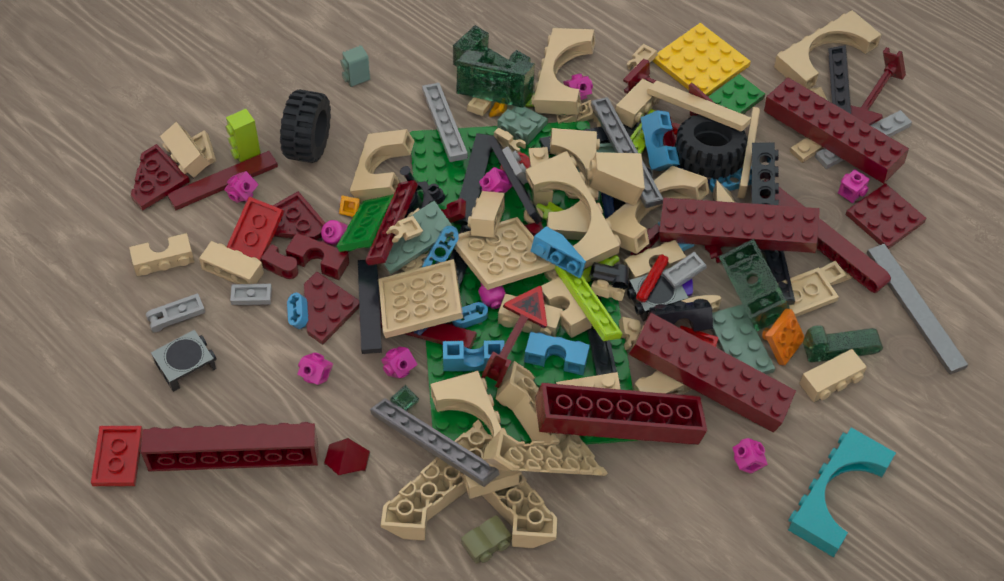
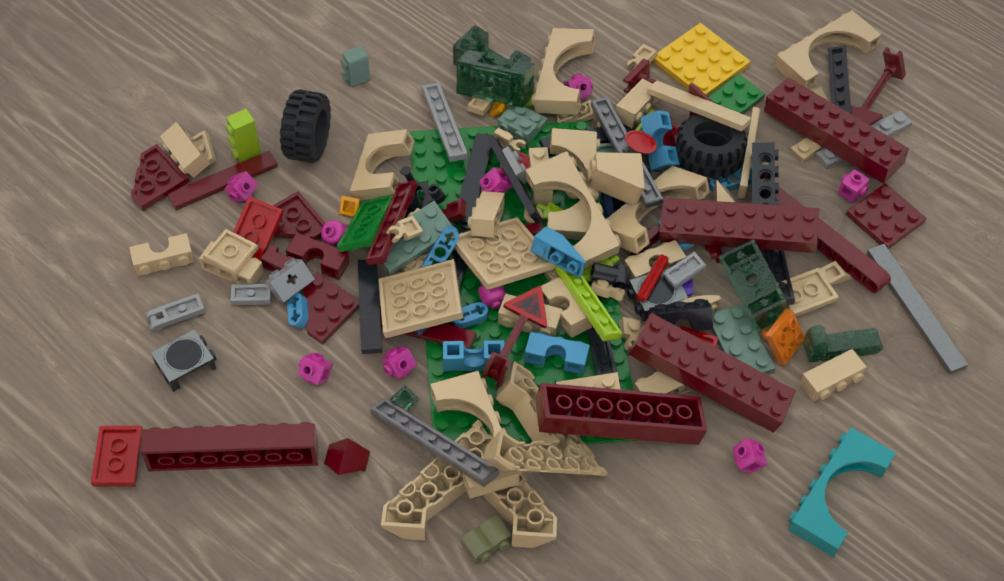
(230, 252): none -> tan tile
(299, 279): none -> light grey brick
(640, 142): none -> red piece

